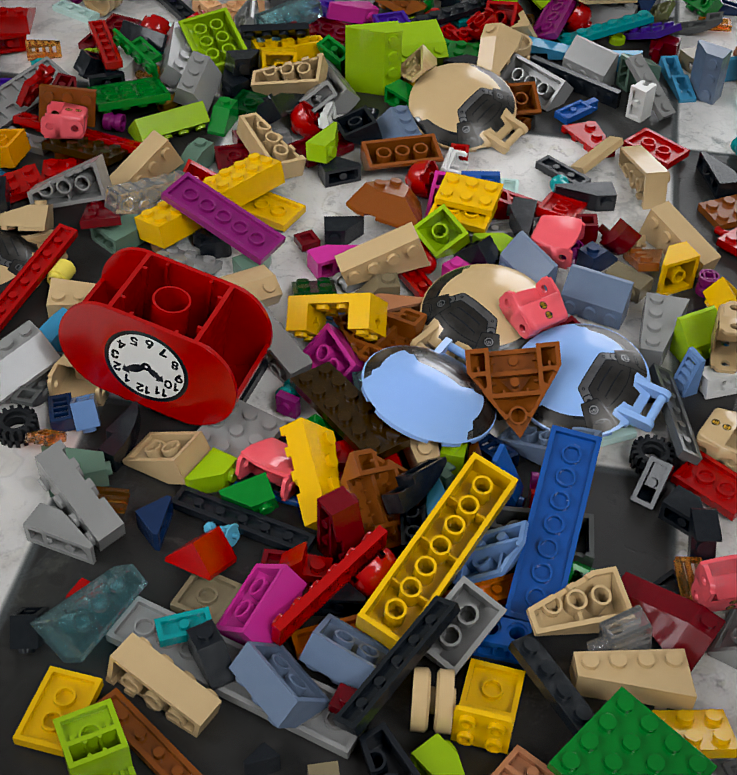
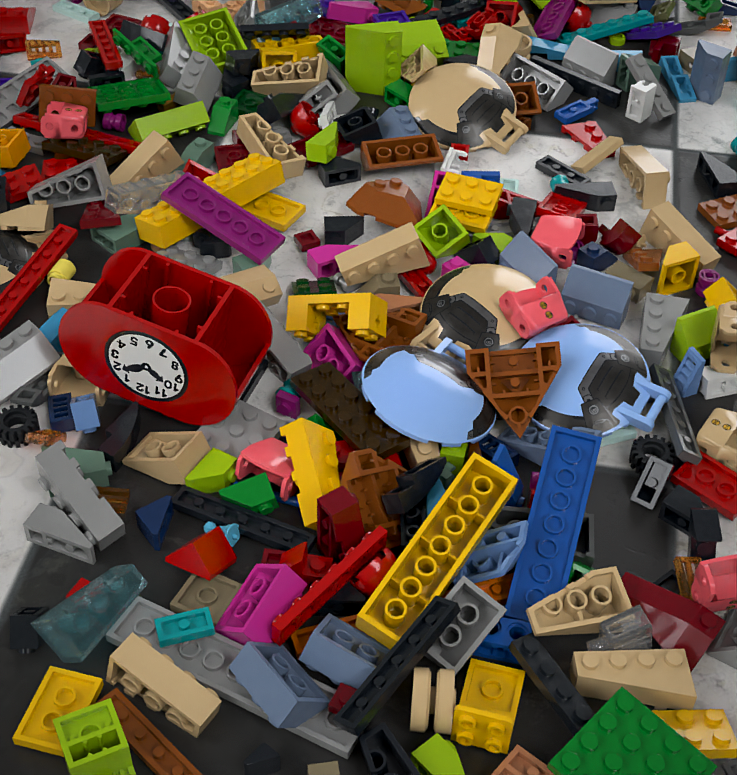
(210, 654): black slope -> none
(421, 177): red cylinder -> none
(660, 147): red plate -> none

